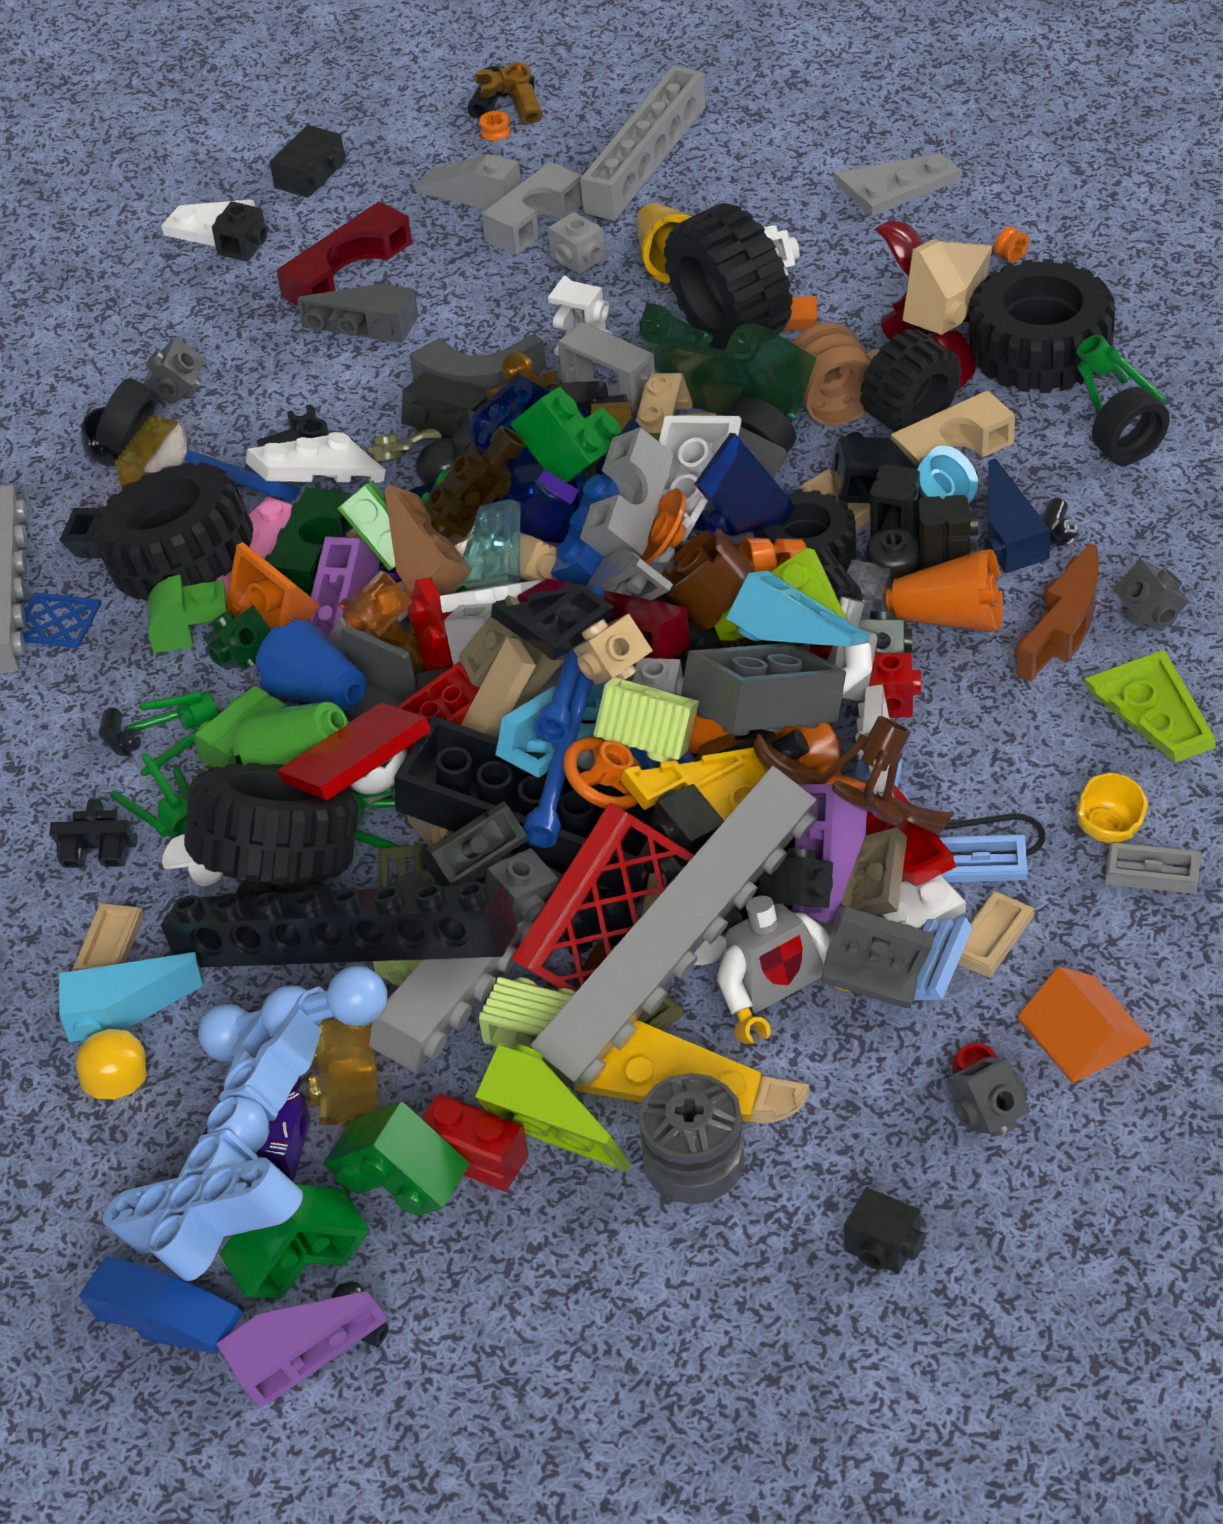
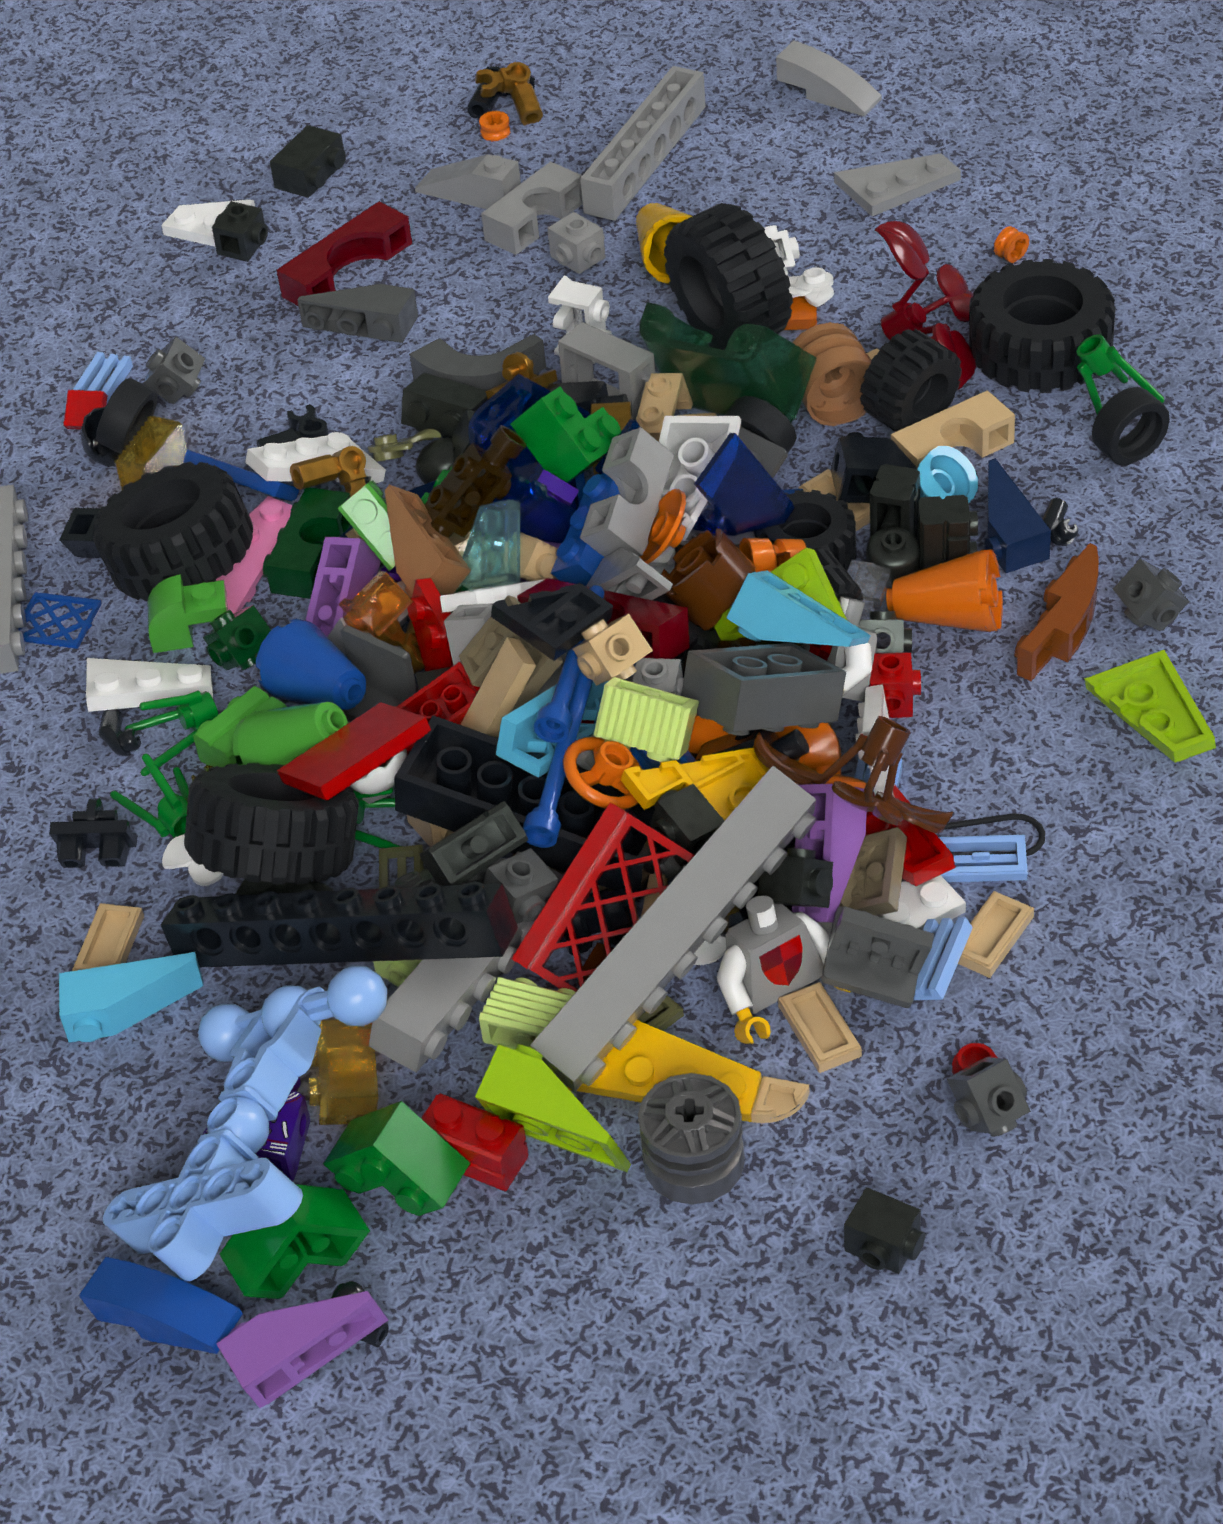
(81, 403): none -> red tile
(99, 370): none -> light blue tile
(111, 1064): yellow hair -> none
(128, 683): none -> white wing
(265, 587): orange slope -> none
(345, 464): none -> pearl gold bar
(814, 285): none -> white plate
(819, 1027): none -> tan tile
(825, 79): none -> light grey slope
(944, 282): tan wedge -> none
(1080, 1024): orange slope -> none
(1111, 808): yellow hair -> none
(1152, 872): light grey tile -> none

